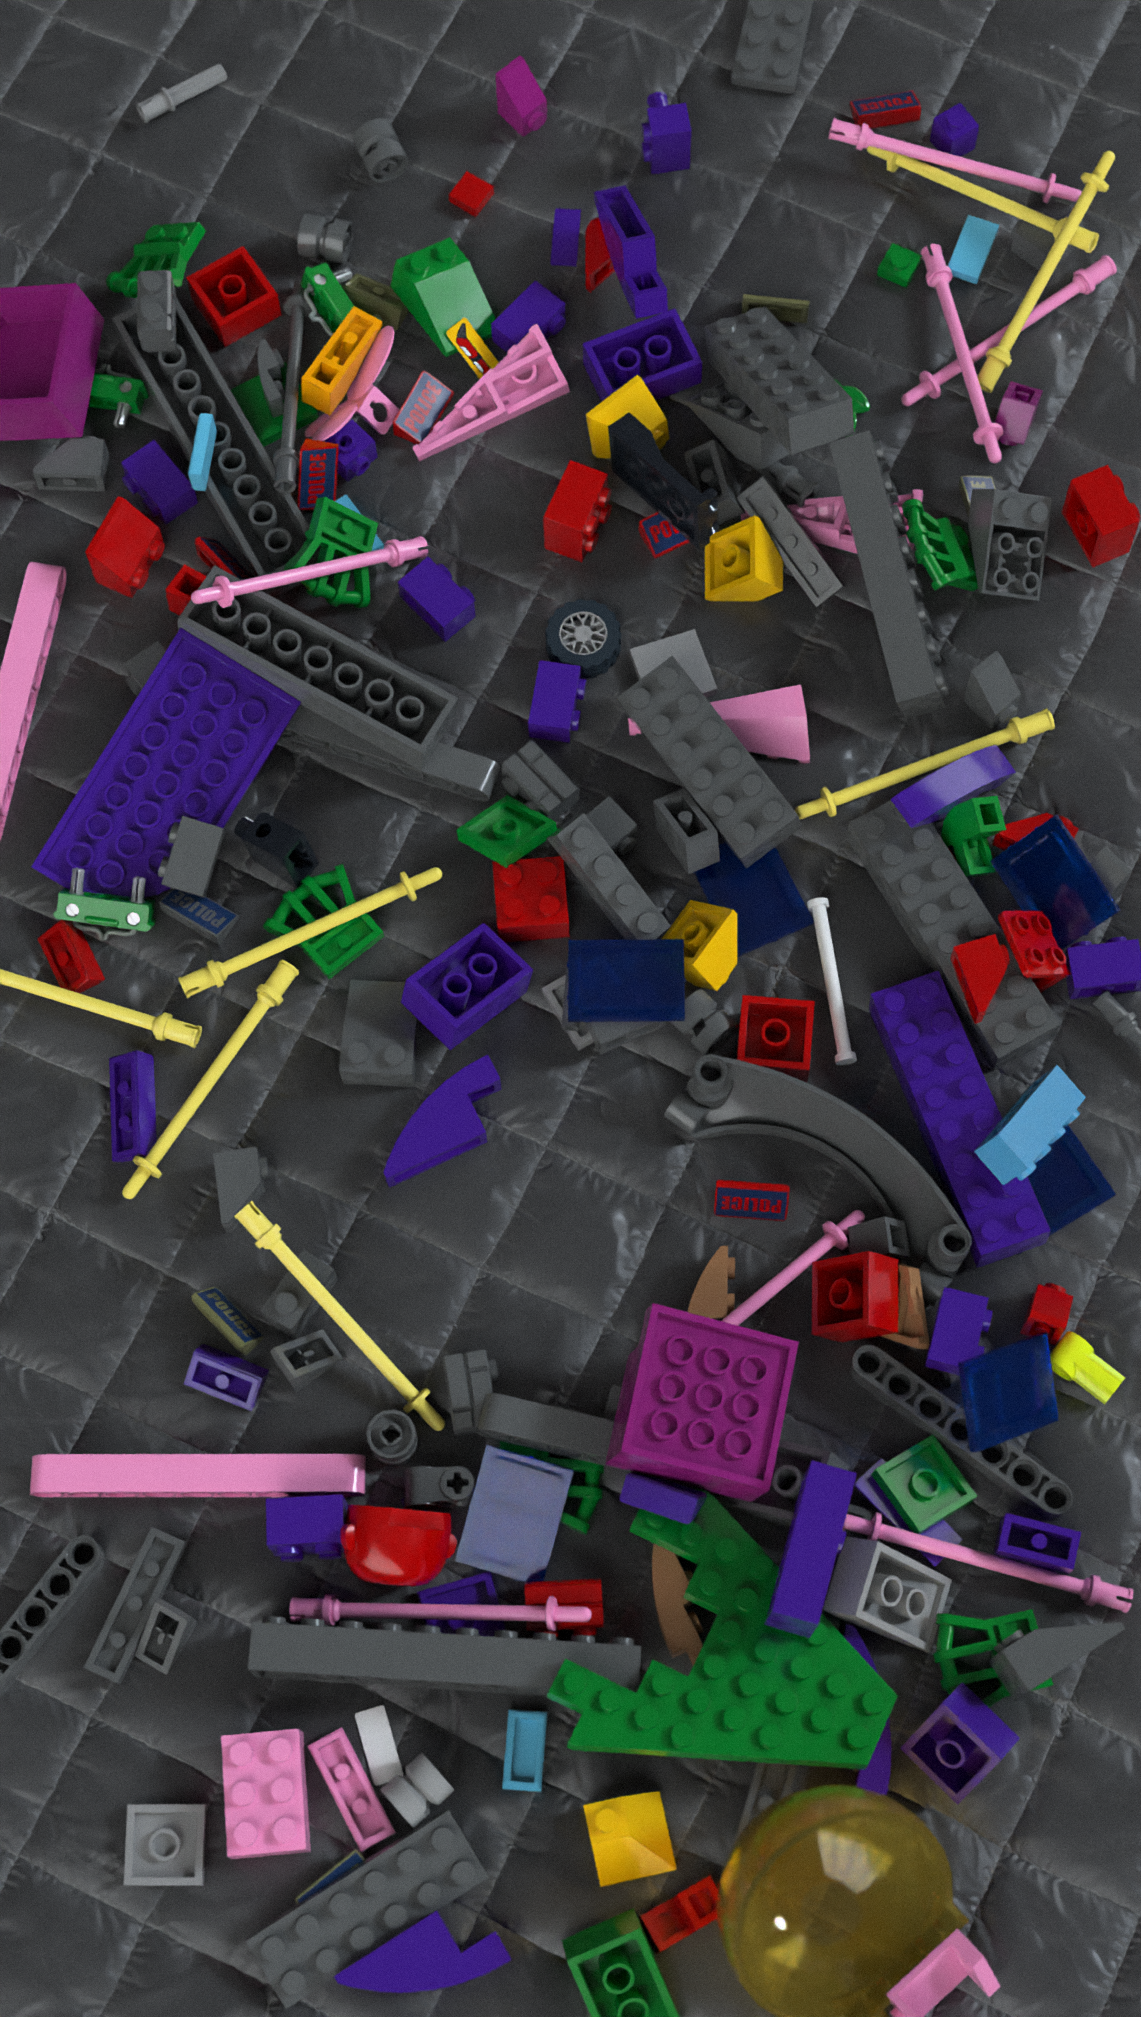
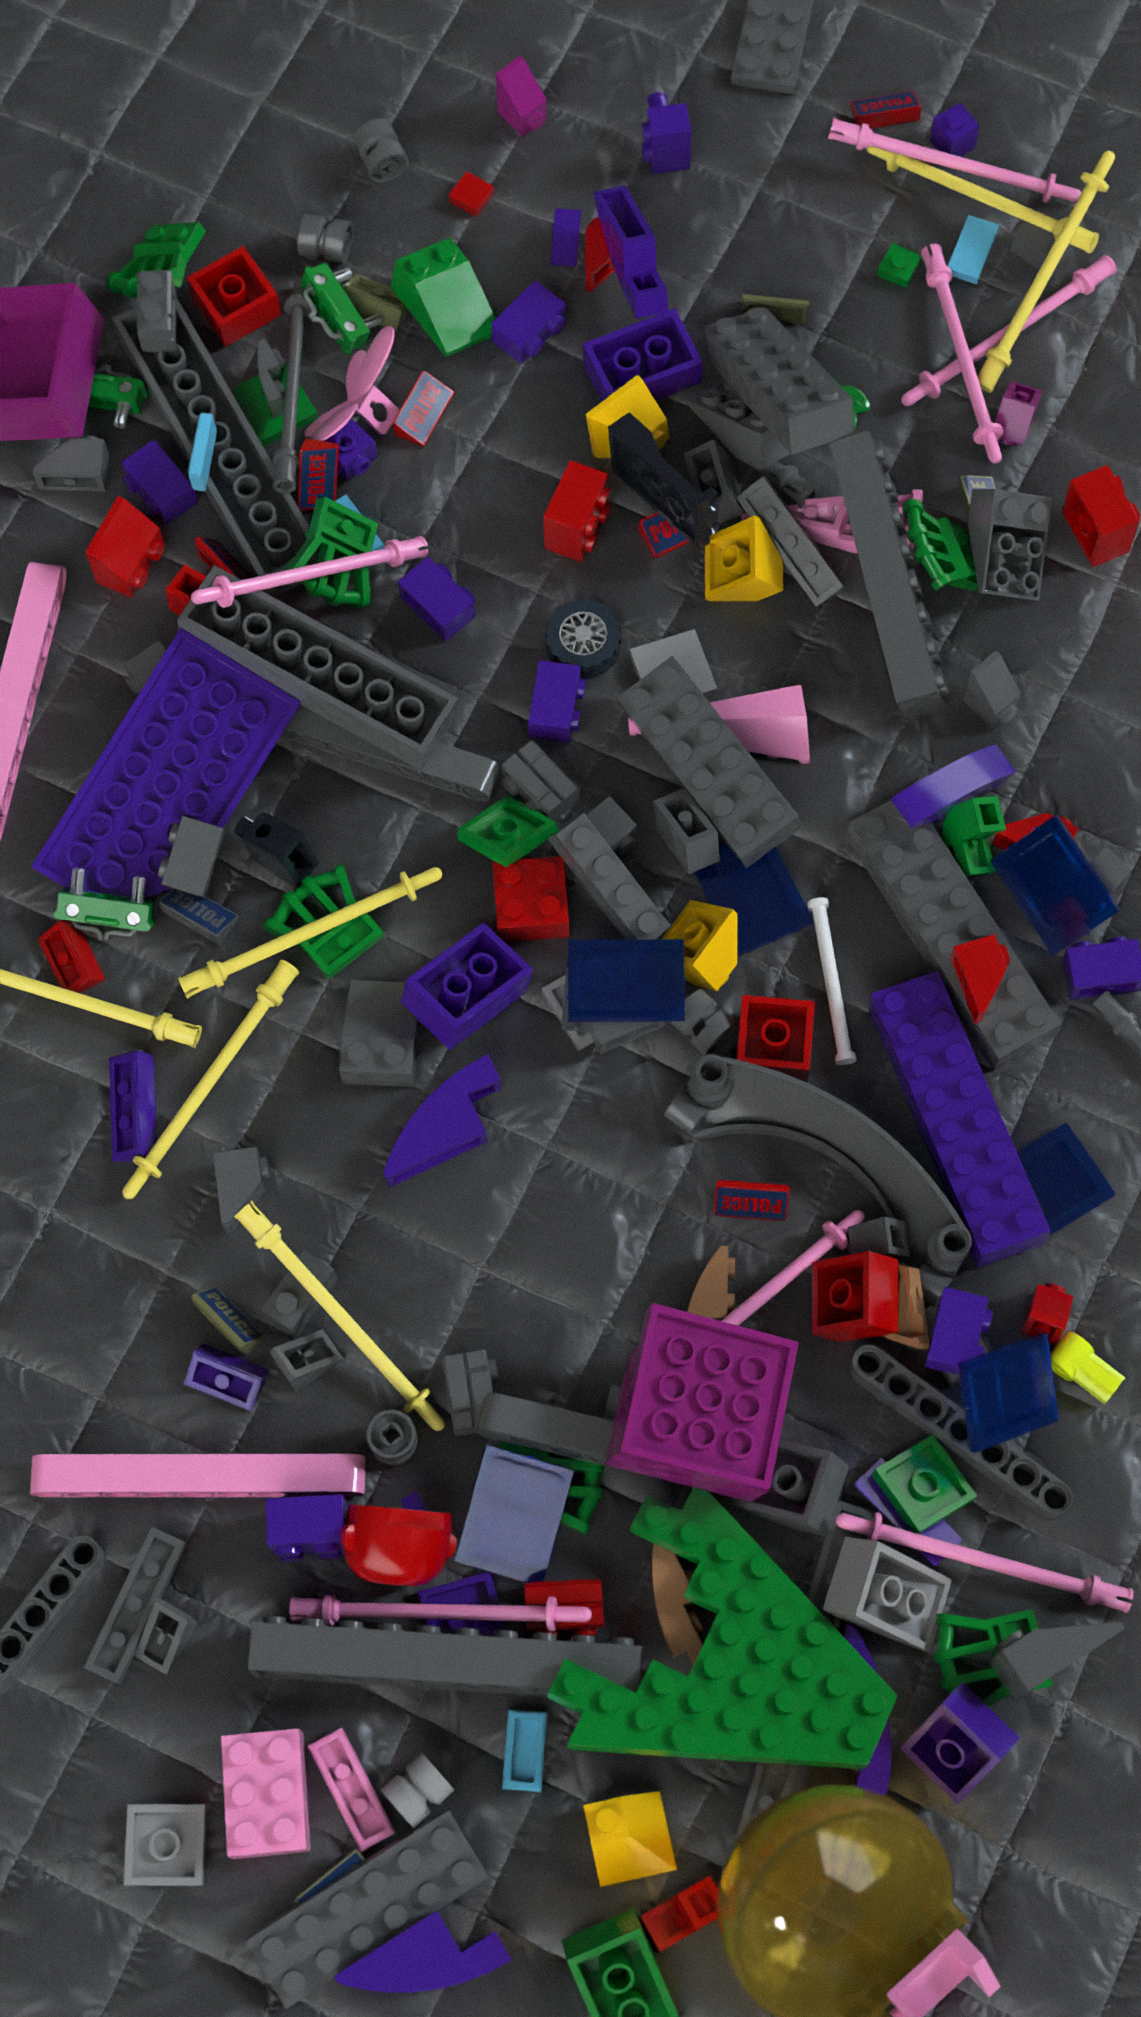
(169, 98): light grey axle -> none
(339, 361): light orange slope -> none
(378, 1745): white sticker -> none
(432, 1487): dark grey piece -> none
(472, 347): sticker -> none
(514, 386): bright pink wedge -> none
(662, 1497): dark purple slope -> none
(811, 1549): dark purple brick -> none
(1016, 731): light yellow bar -> none
(1030, 1126): dark azure brick -> none
(1034, 947): red bracket -> none
(1037, 1543): dark purple brick -> none

